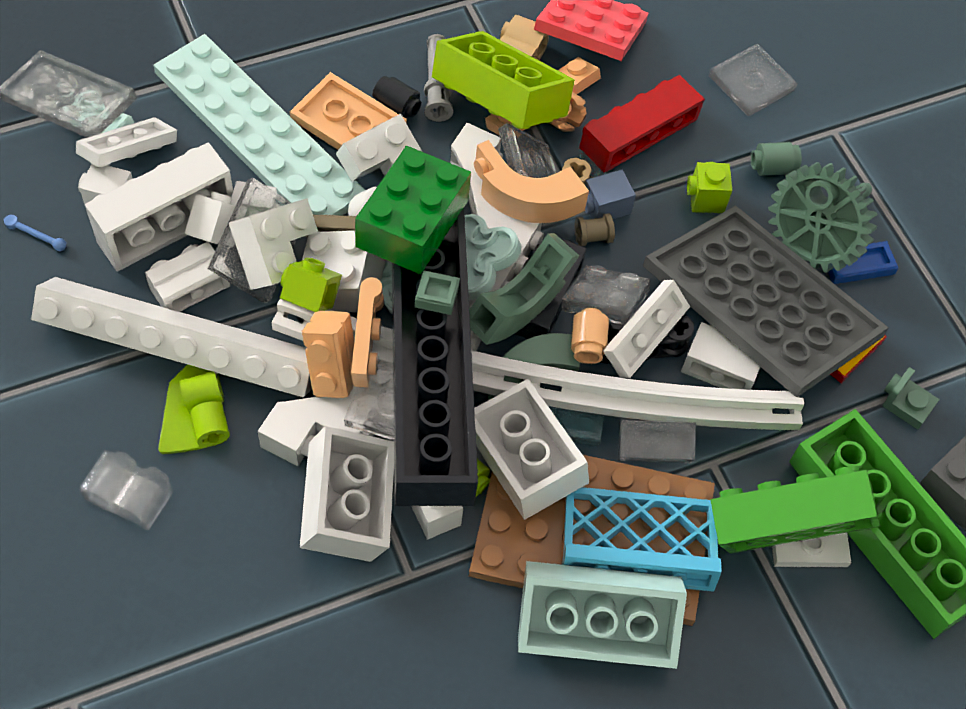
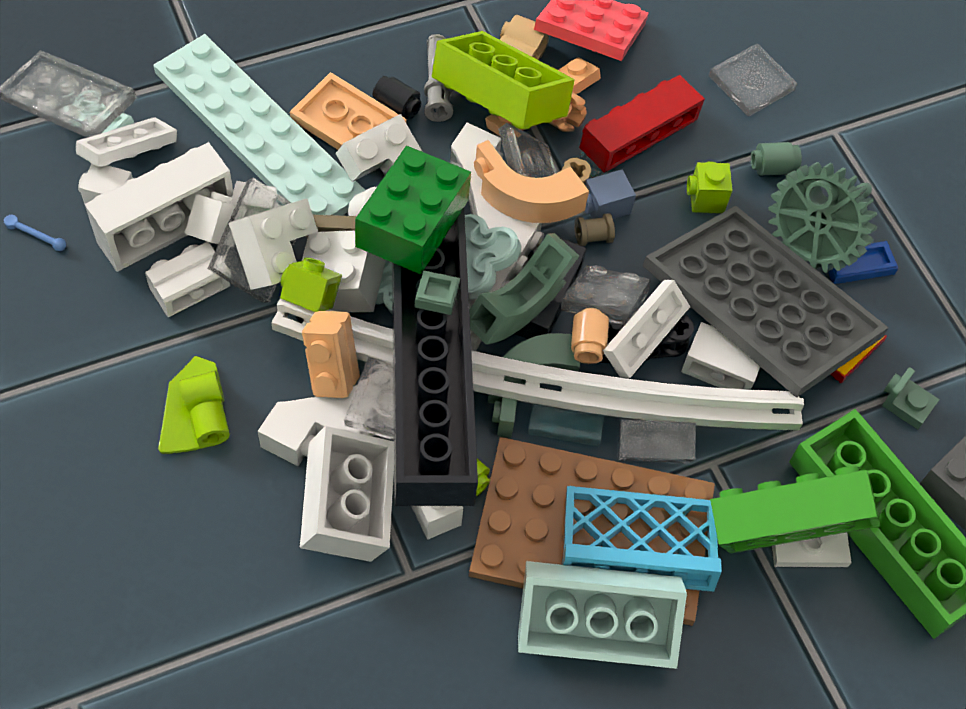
(127, 489): clear brick -> none
(173, 335): white brick -> none
(367, 329): light nougat plate -> none
(528, 449): white brick -> none

